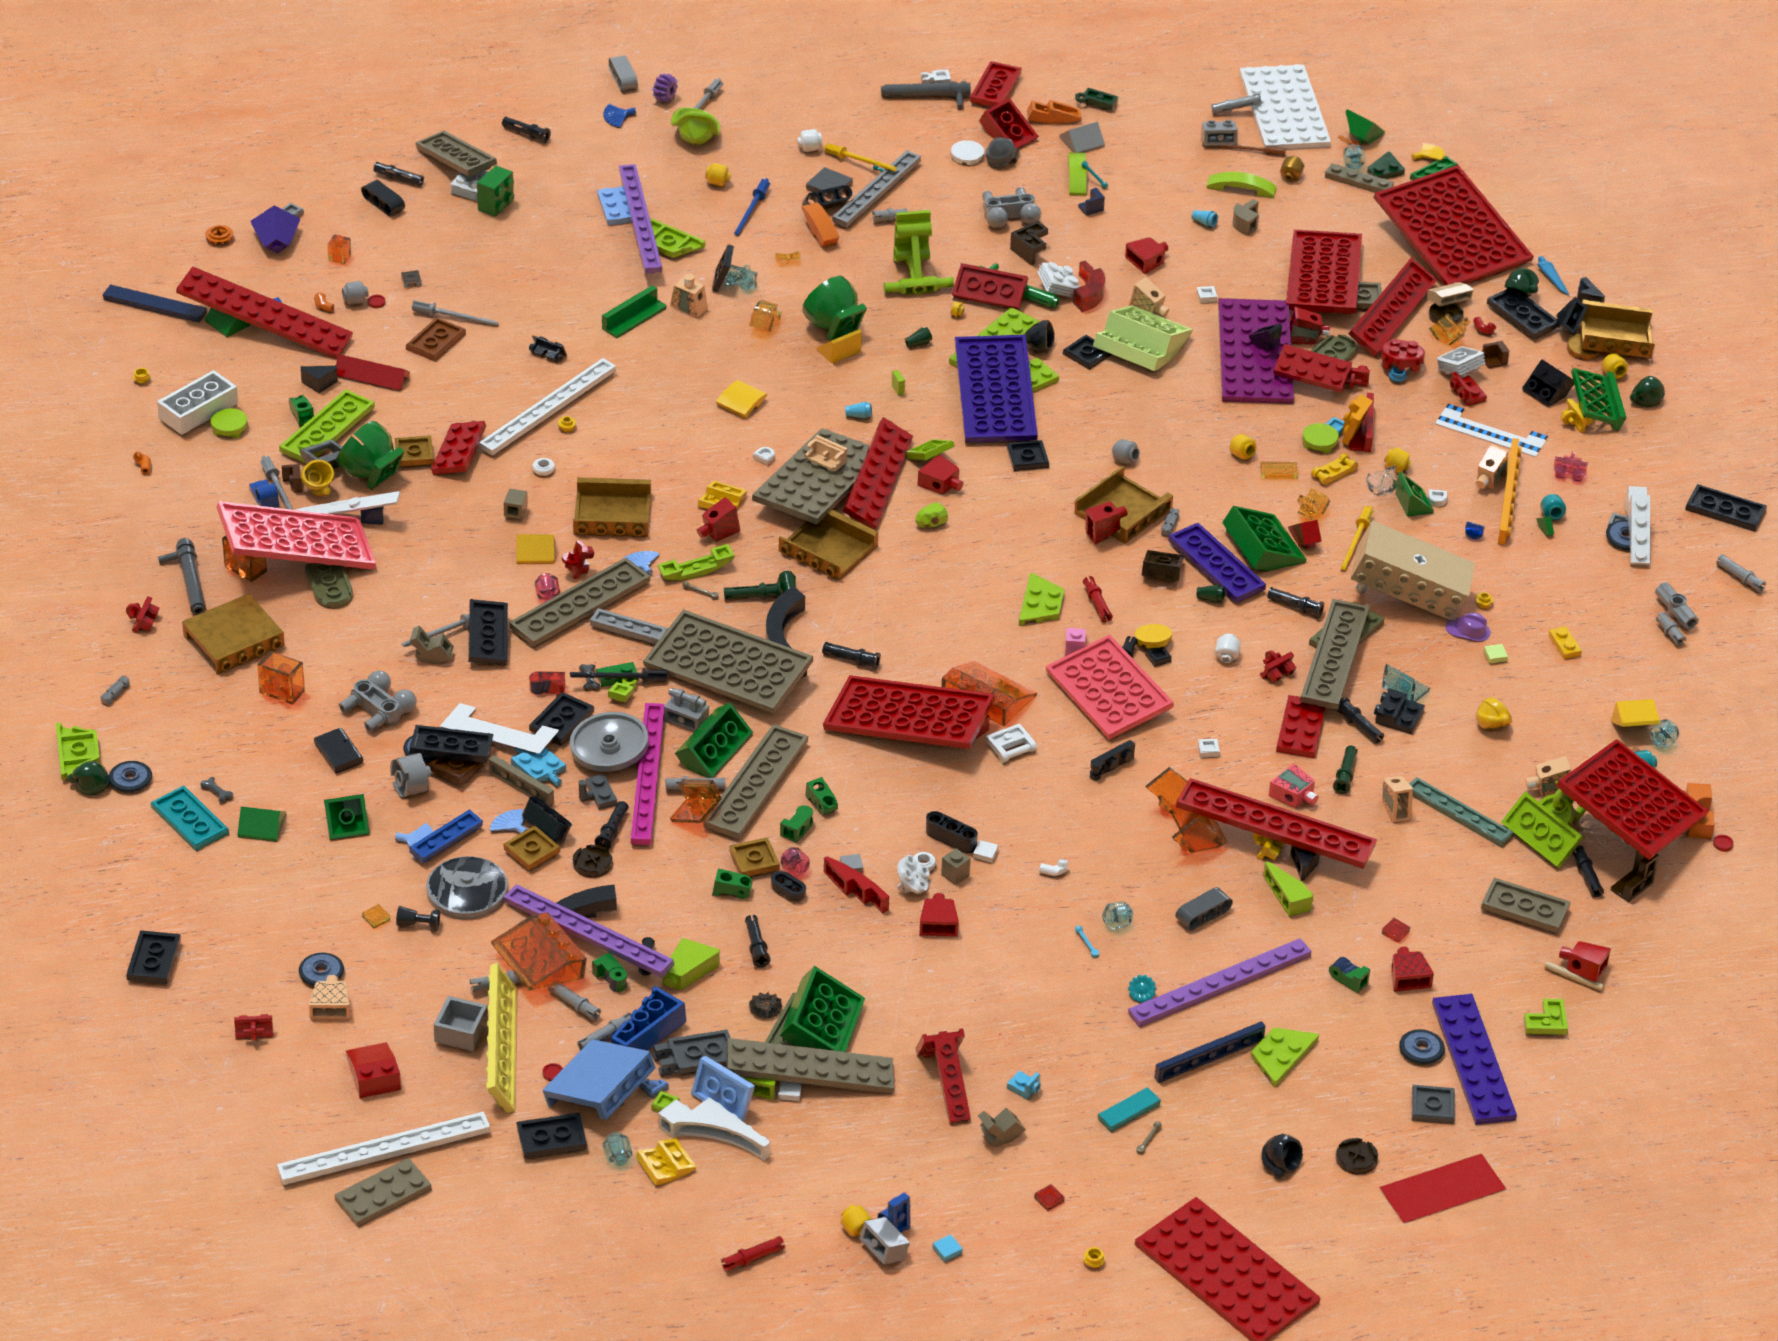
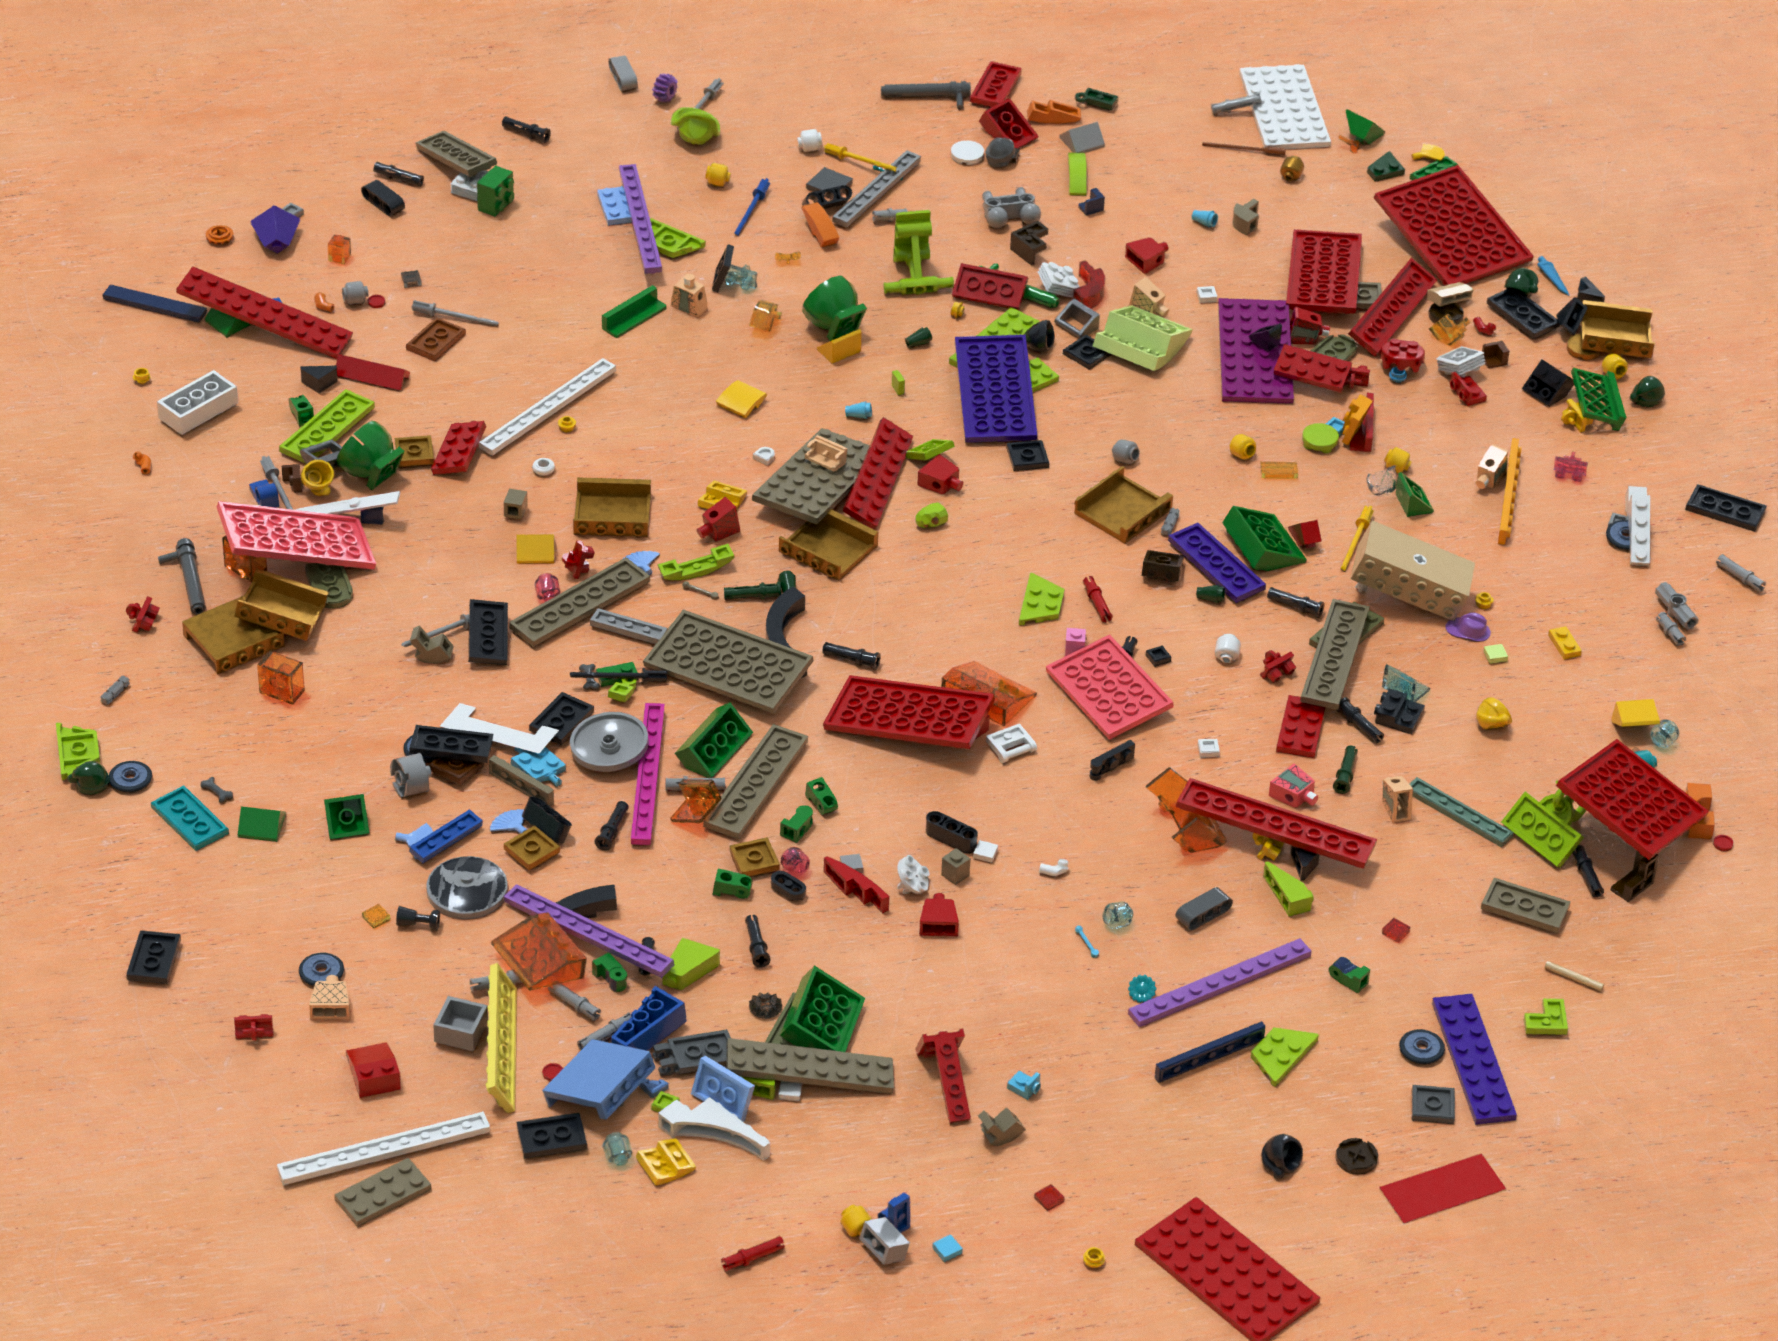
(229, 422): lime tile -> none
(282, 604): none -> pearl gold panel
(338, 750): black piece -> none
(372, 697): light grey piece -> none
(547, 682): clear red leg -> none
(554, 350): black hinge -> none
(592, 861): dark brown tile -> none
(599, 790): dark grey plate -> none
(615, 115): blue hand -> none
(685, 710): light grey brick -> none
(927, 857): white piece -> none
(936, 76): white plate -> none
(1080, 313): none -> flat silver tile
(1084, 164): teal hinge -> none
(1103, 521): red torso -> none
(1129, 1109): teal tile -> none
(1141, 1148): dark tan hinge -> none
(1153, 635): yellow tile -> none
(1219, 133): light grey brick -> none
(1242, 180): lime slope -> none
(1313, 504): clear yellow brick -> none
(1334, 469): yellow plate -> none
(1354, 156): clear light blue head -> none
(1357, 178): dark tan plate -> none
(1410, 971): red torso -> none
(1437, 497): white tile -> none
(1451, 419): white sticker -> none
(1474, 530): clear blue plate -> none
(1545, 525): green tile -> none
(1547, 774): light nougat torso -> none
(1553, 506): teal head -> none
(1586, 959): red torso -> none

